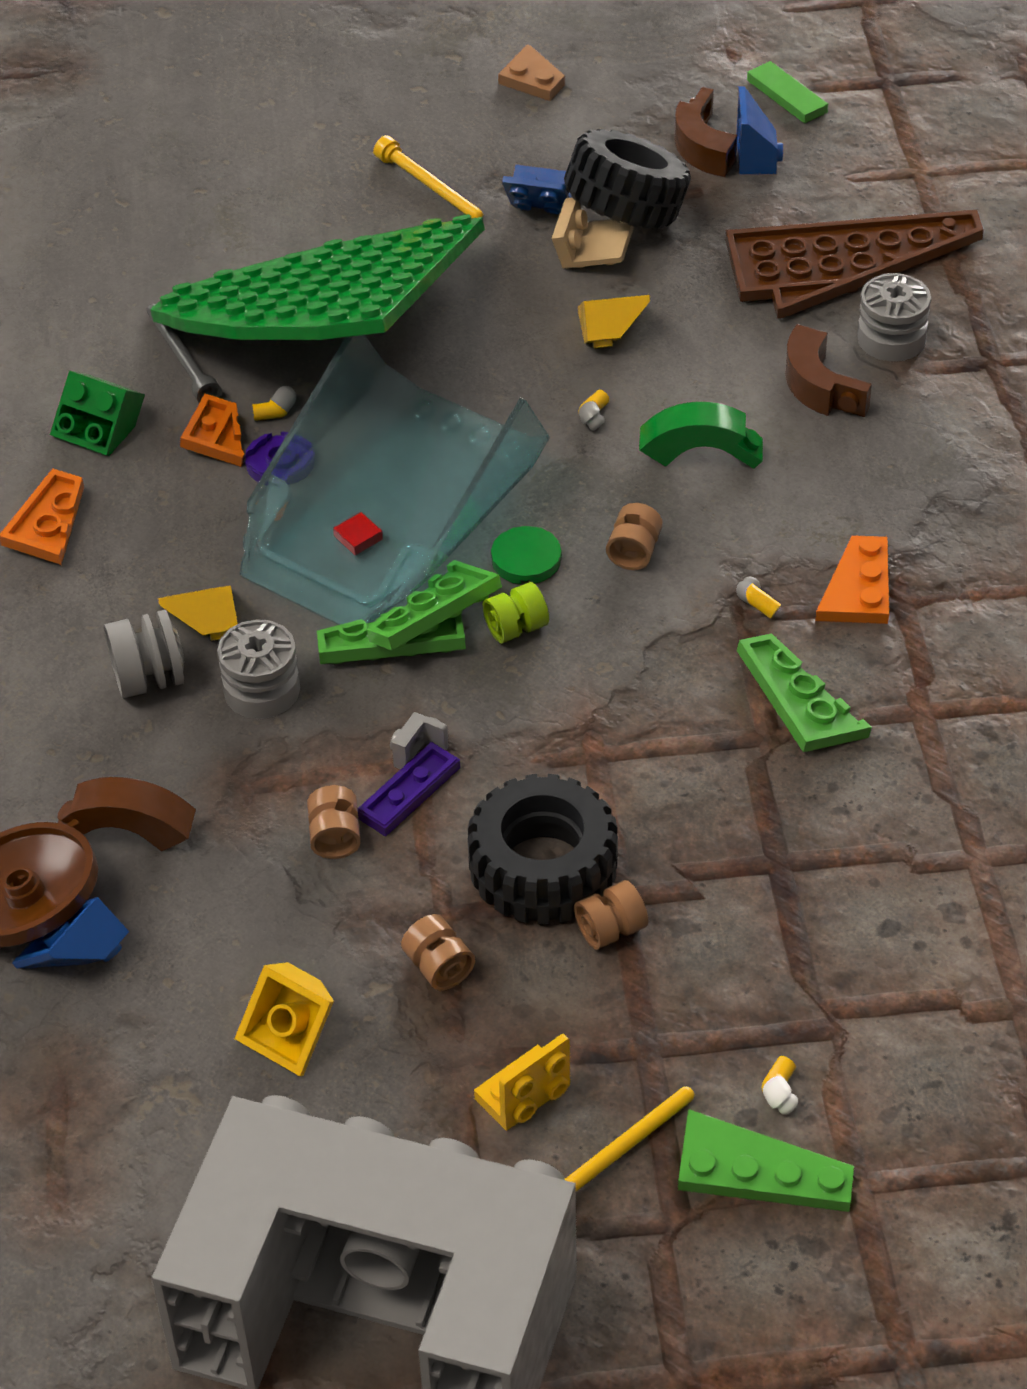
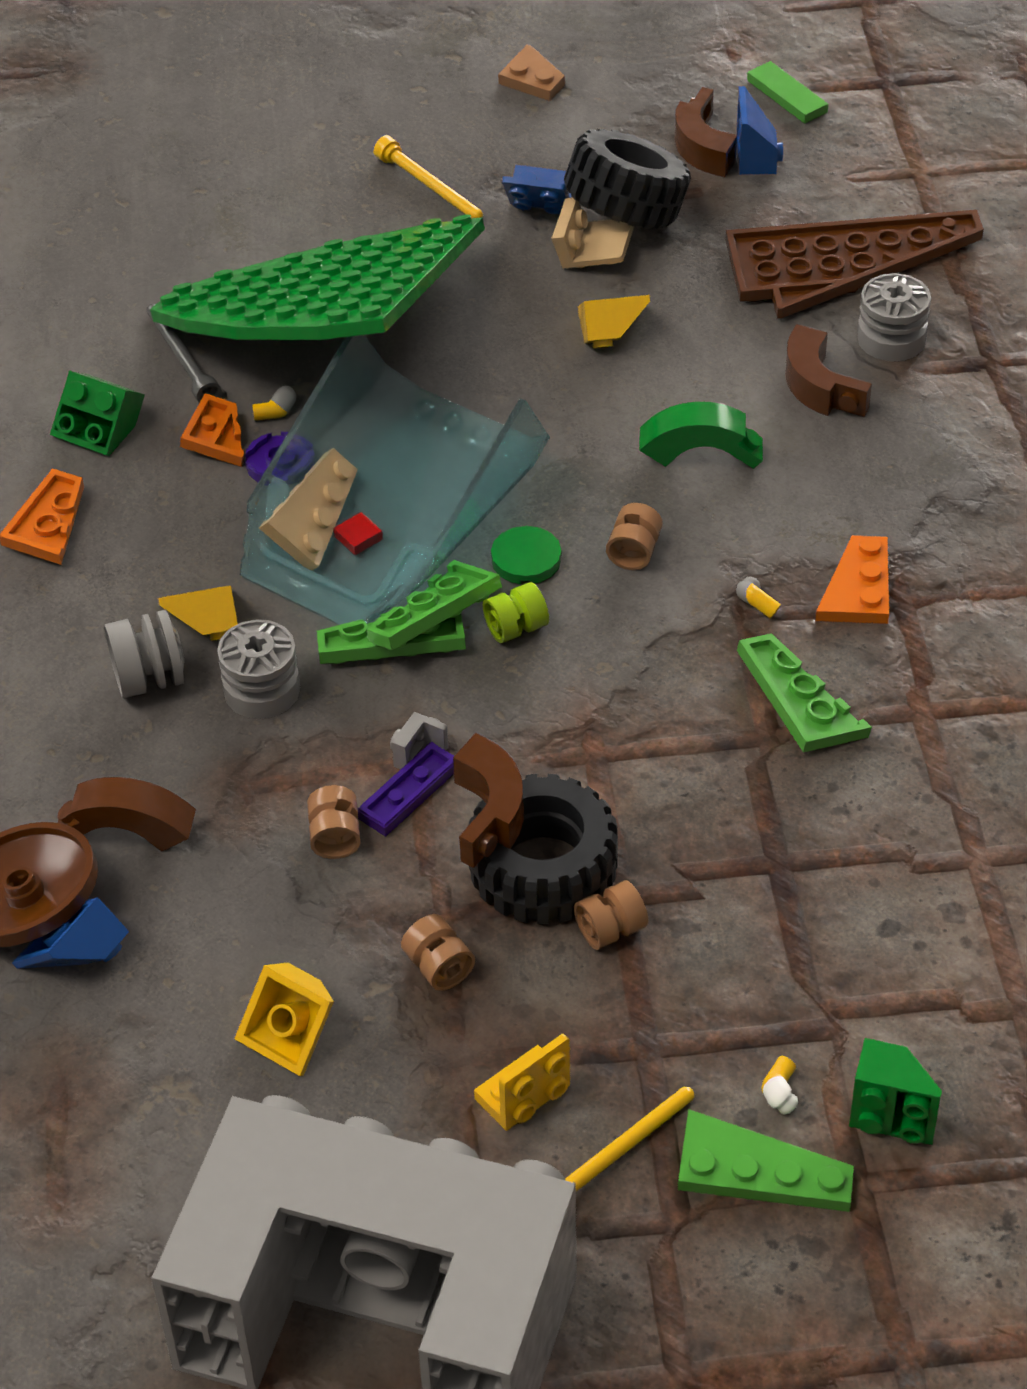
(309, 514): none -> tan wing
(494, 777): none -> reddish brown arch
(590, 409): light grey arm -> none
(894, 1094): none -> green slope

